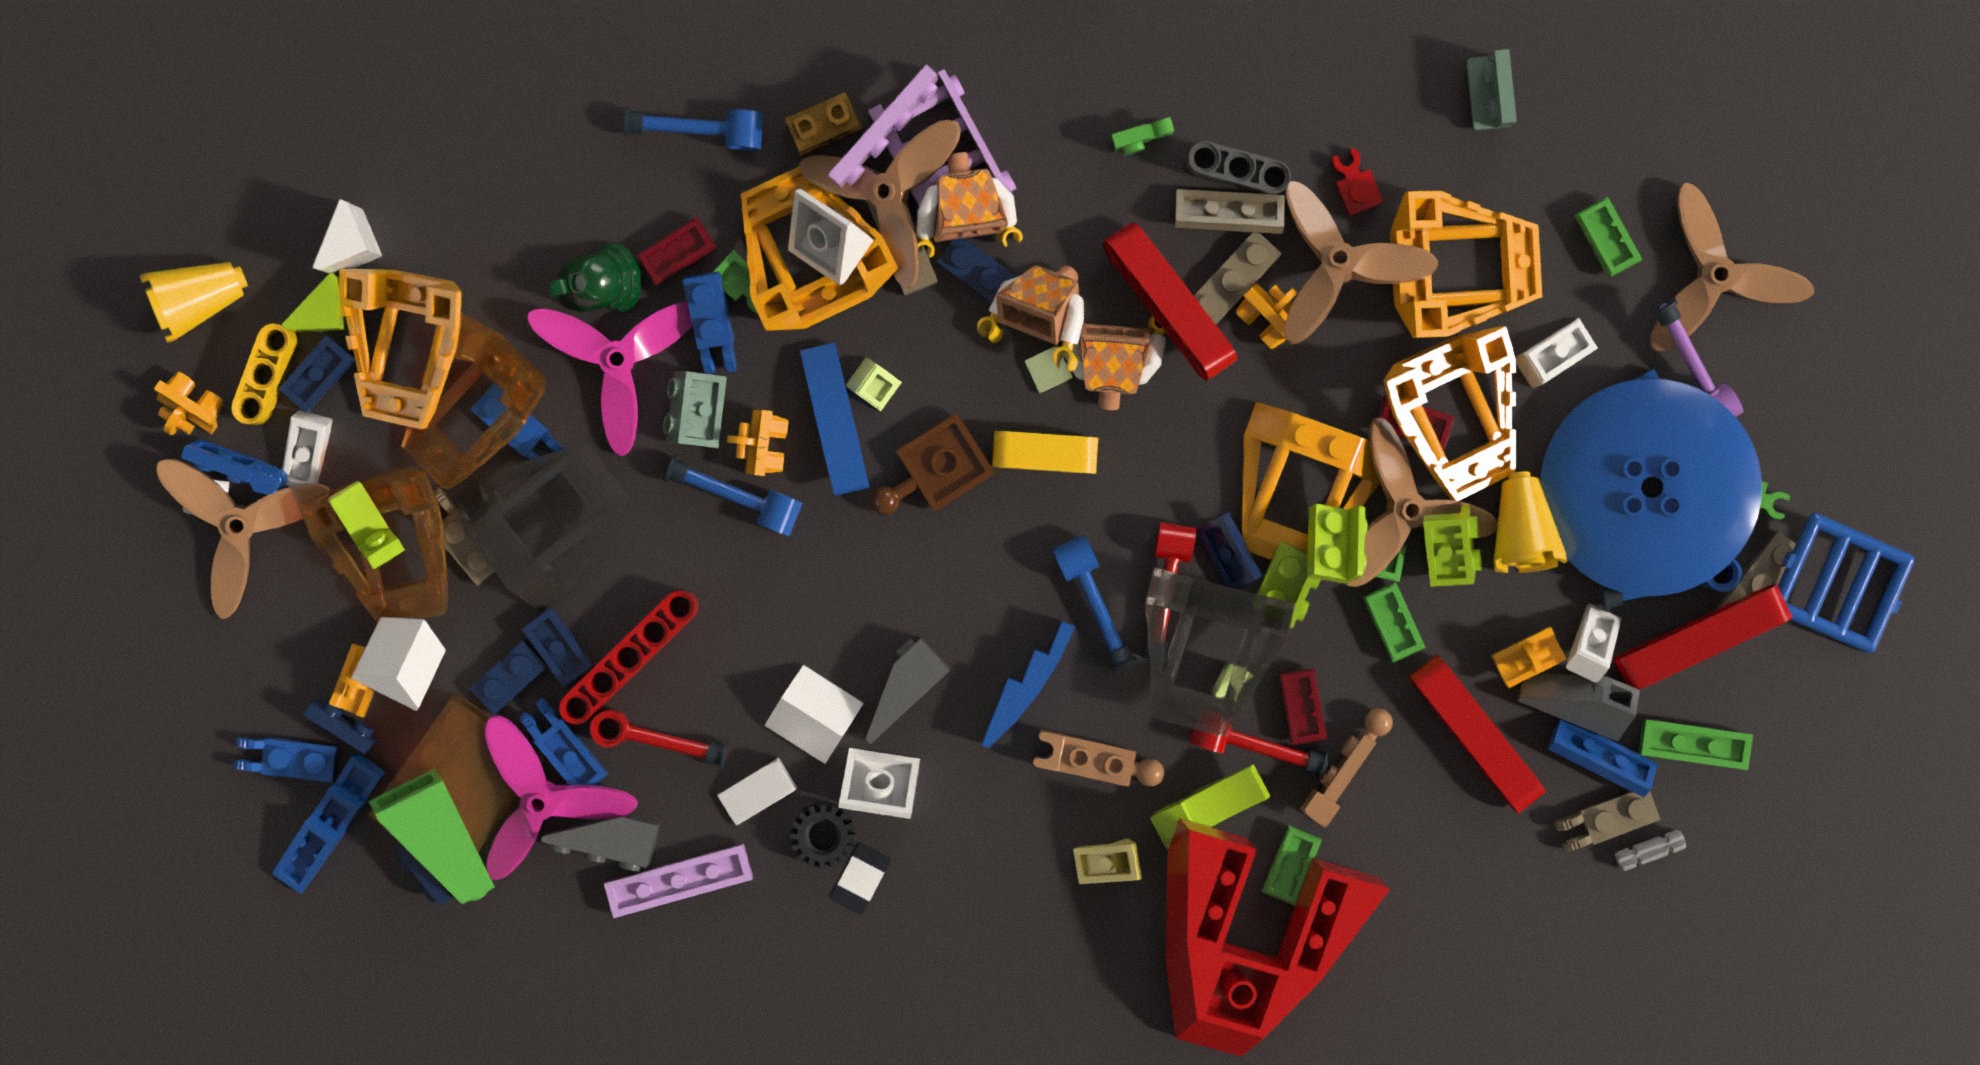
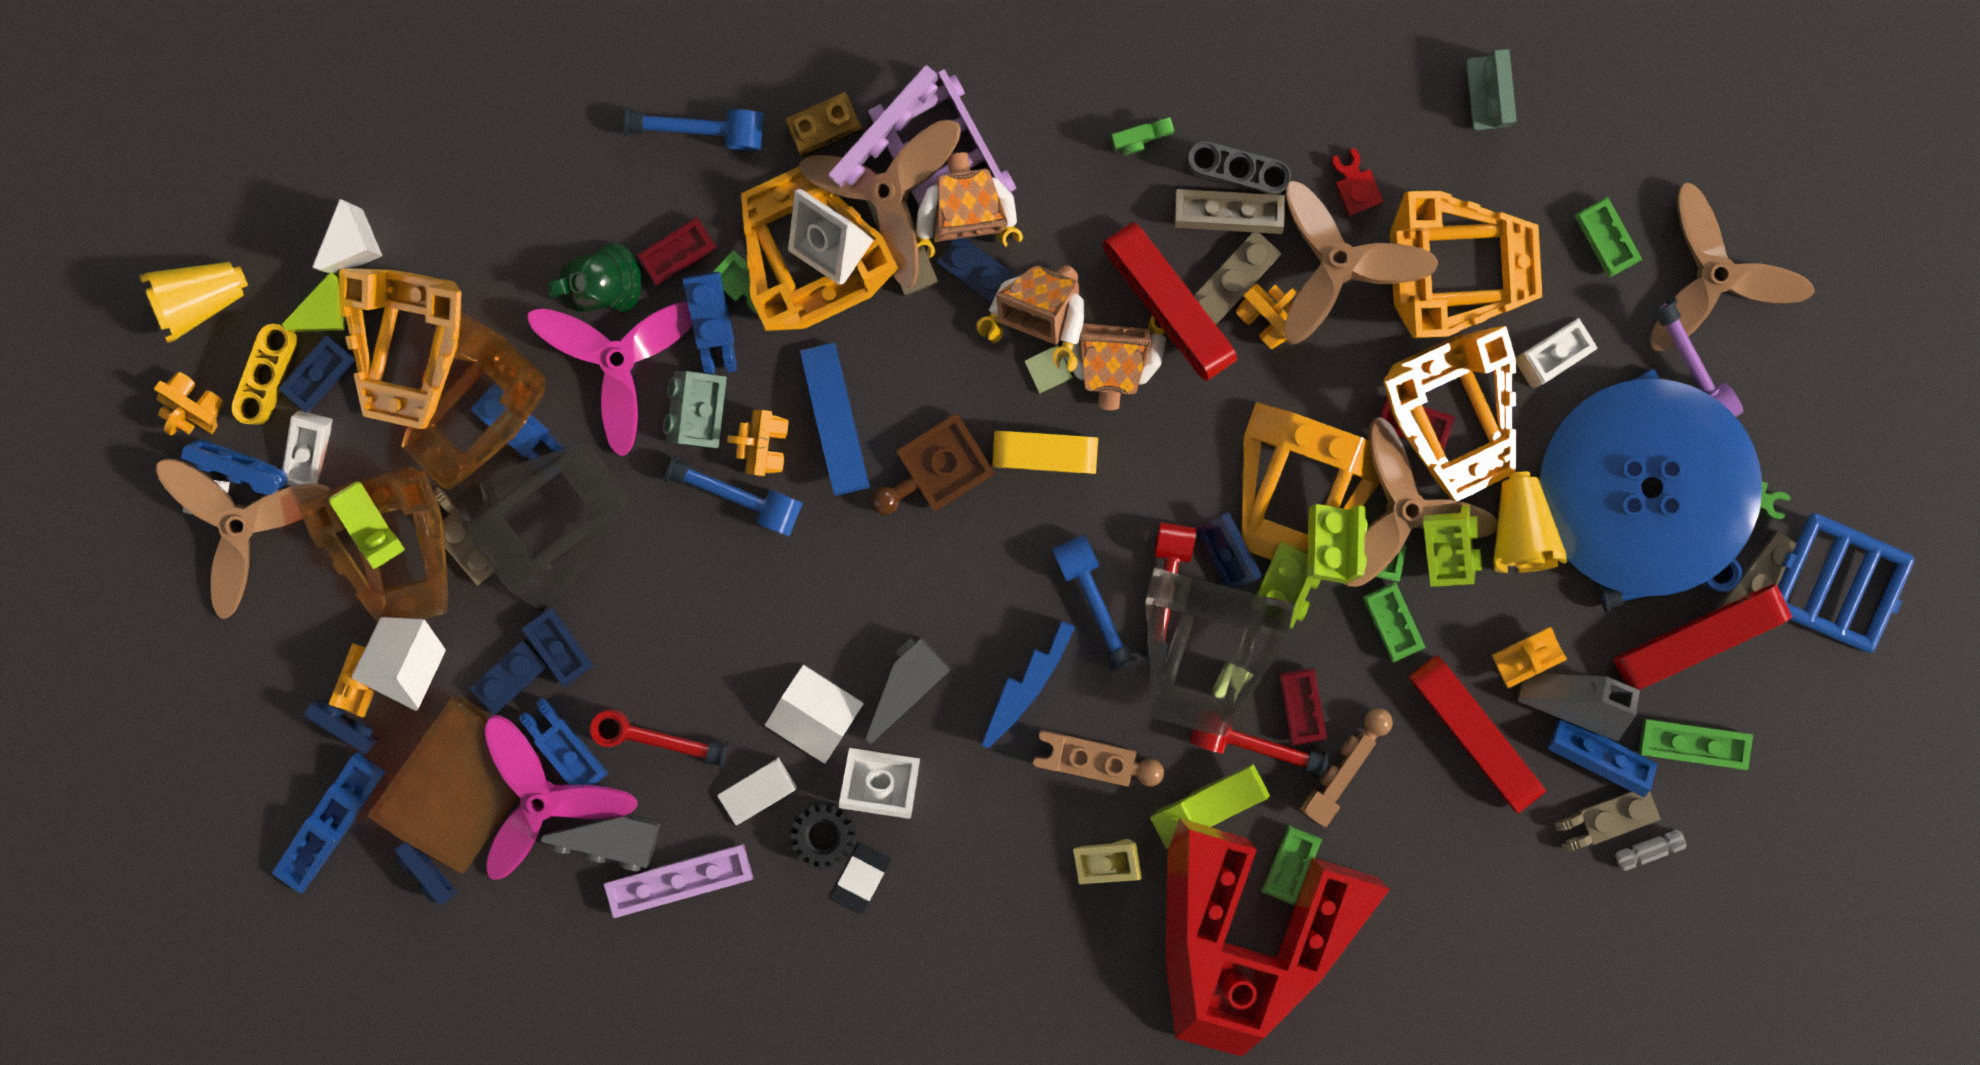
(290, 758): blue hinge -> none
(431, 829): bright green slope -> none
(613, 665): red beam -> none
(873, 383): yellowish green slope -> none
(1594, 643): white slope -> none

